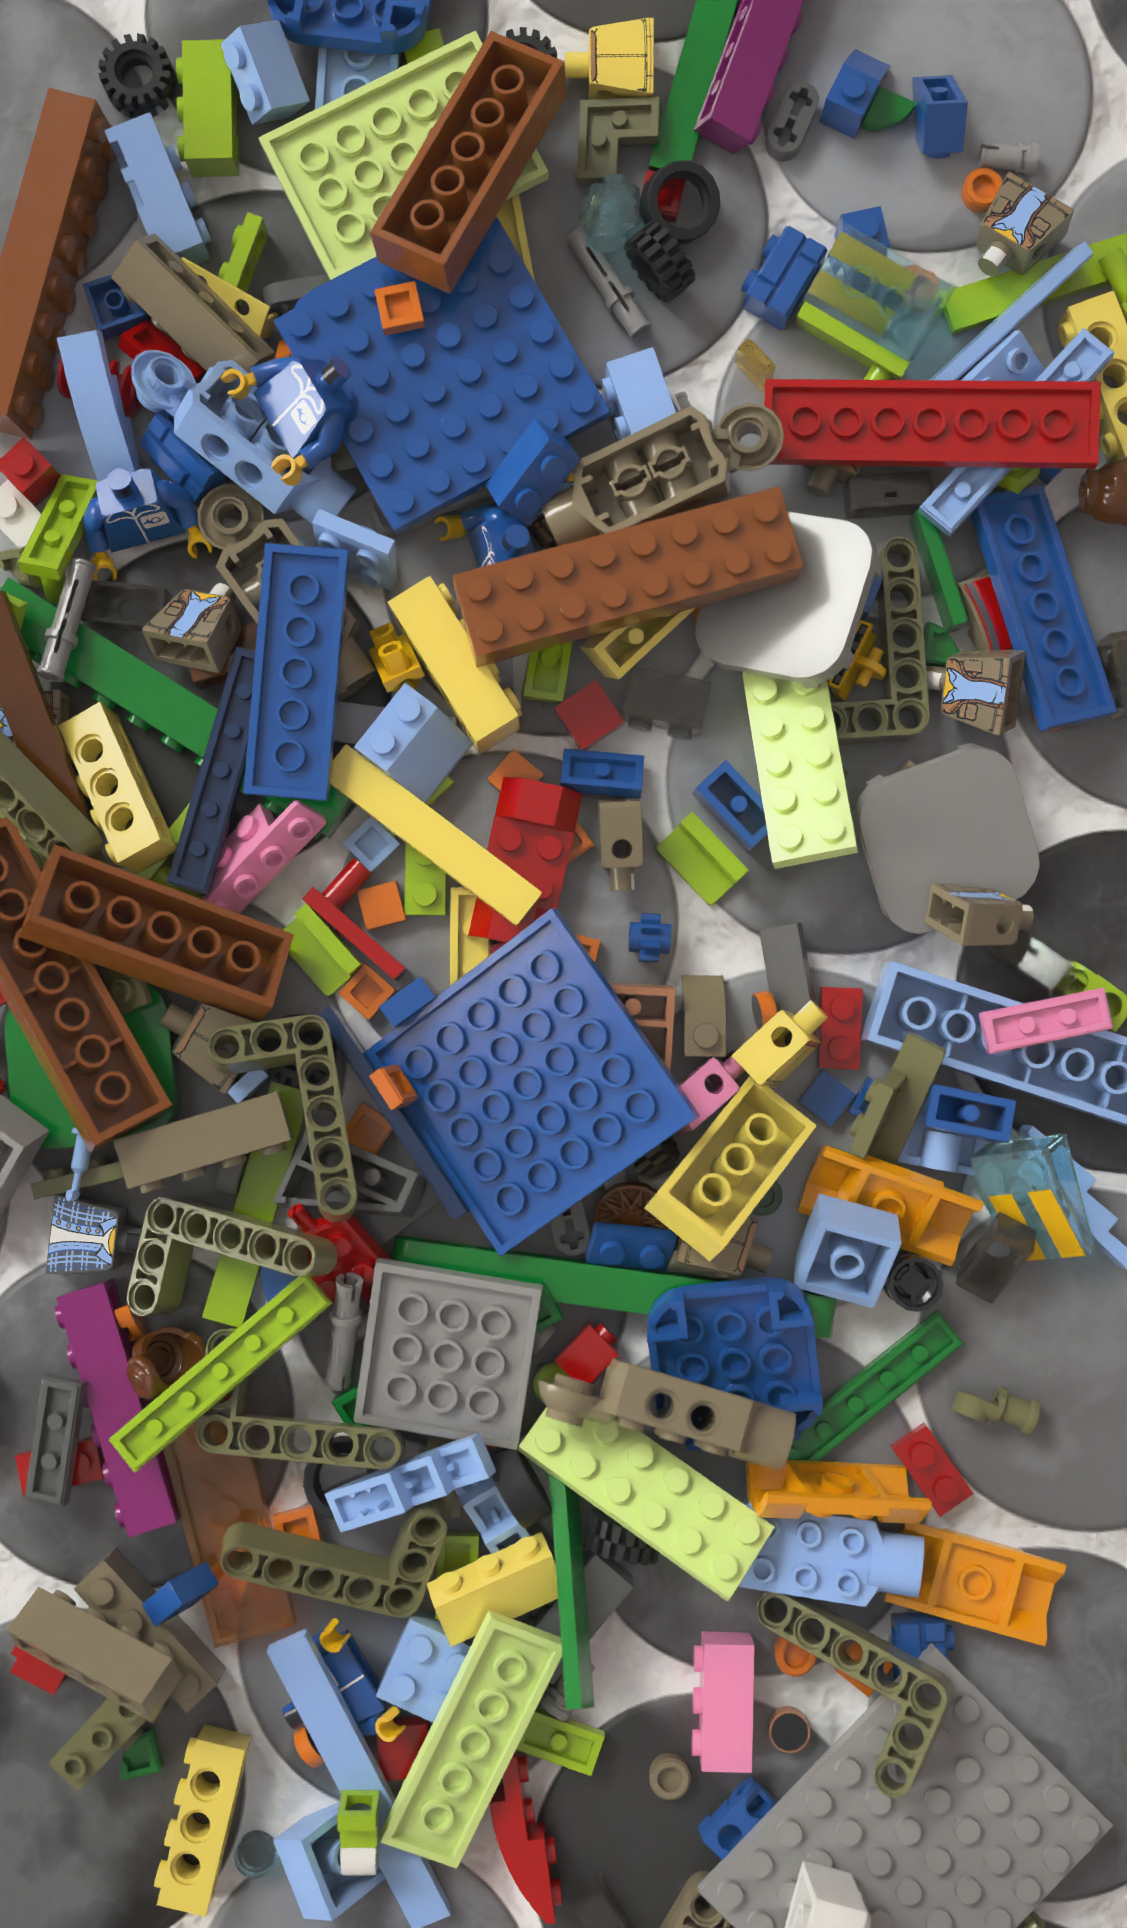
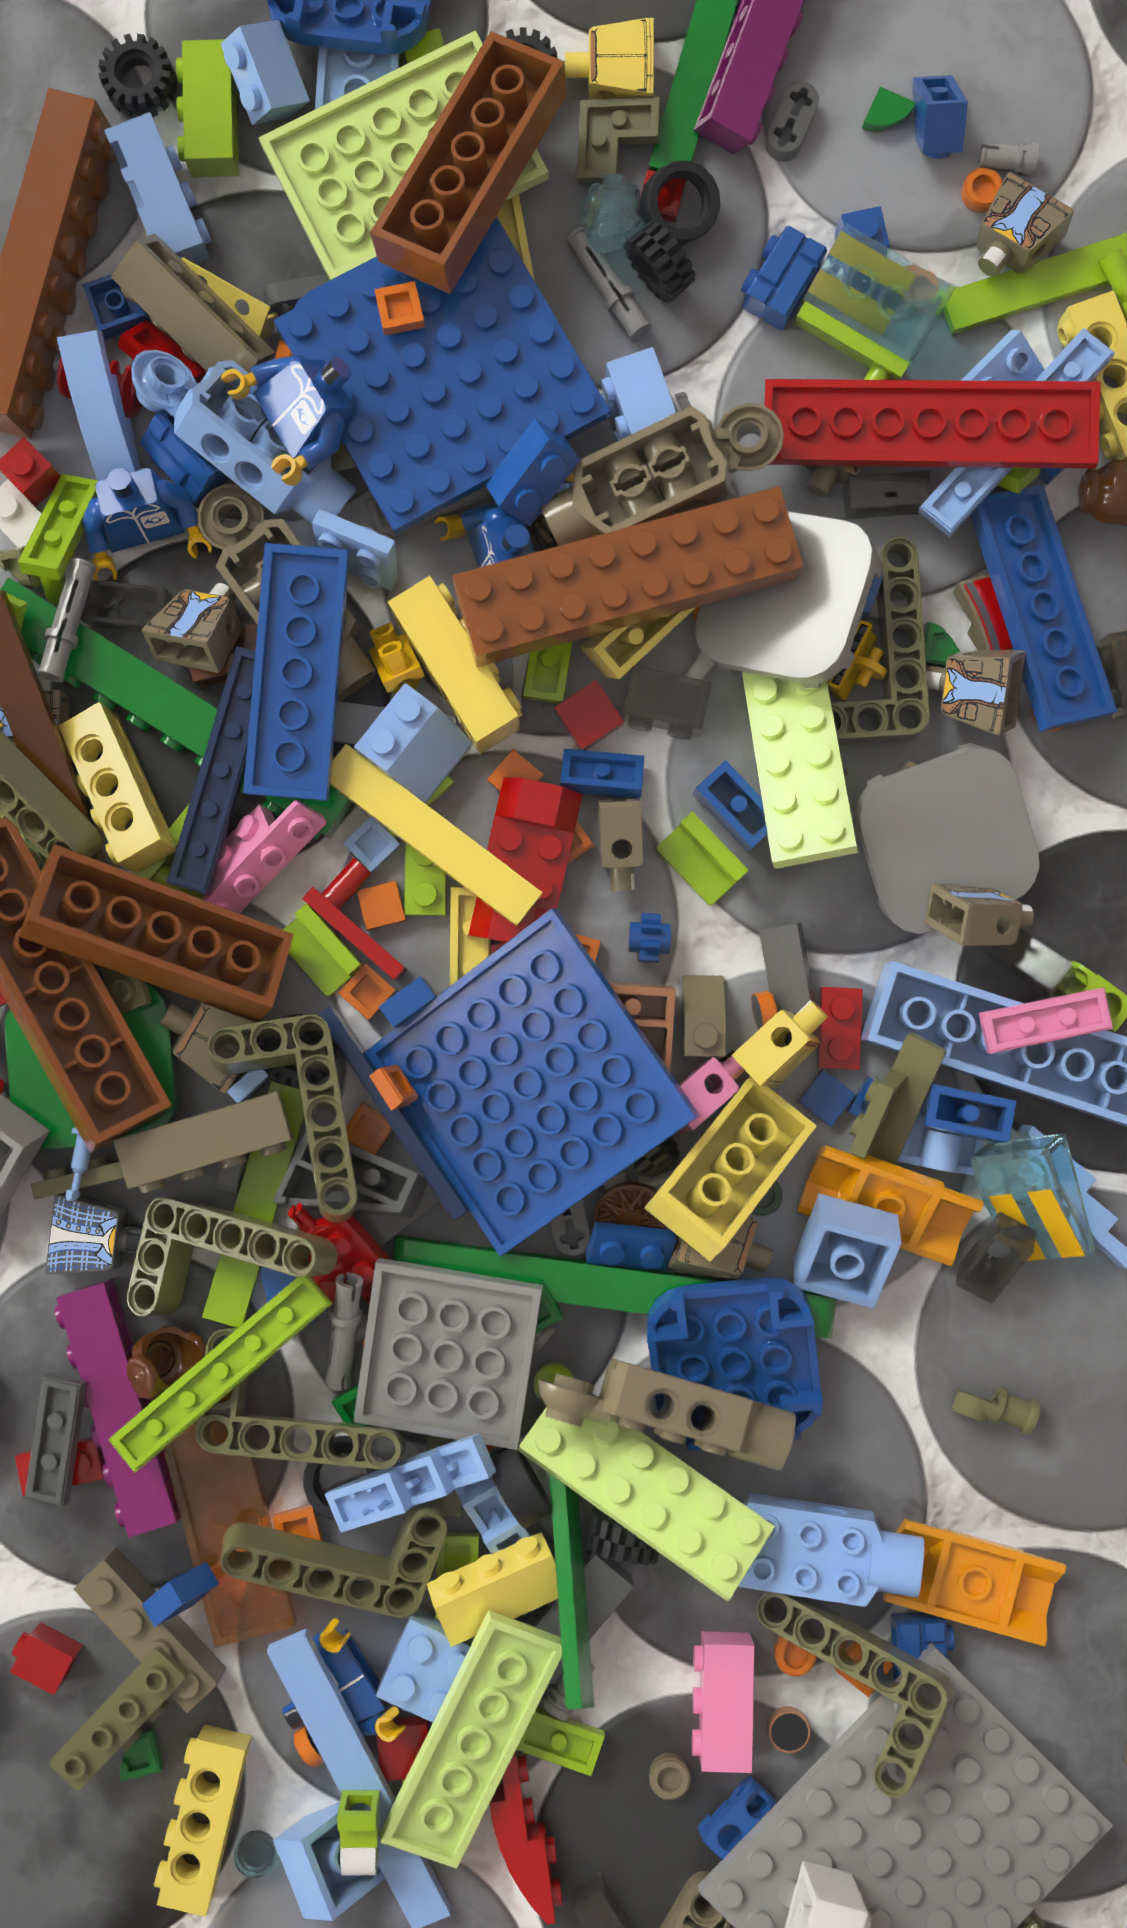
(96, 1652): dark tan brick -> none
(134, 1323): orange tile -> none
(247, 247): lime plate -> none
(588, 1352): red brick -> none
(754, 363): clear yellow tile -> none
(834, 1489): light orange piece -> none
(853, 93): blue slope -> none
(877, 1386): green tile -> none
(913, 1282): black wheel -> none
(931, 1469): red plate -> none
(938, 573): green tile -> none
(1015, 313): light blue tile -> none

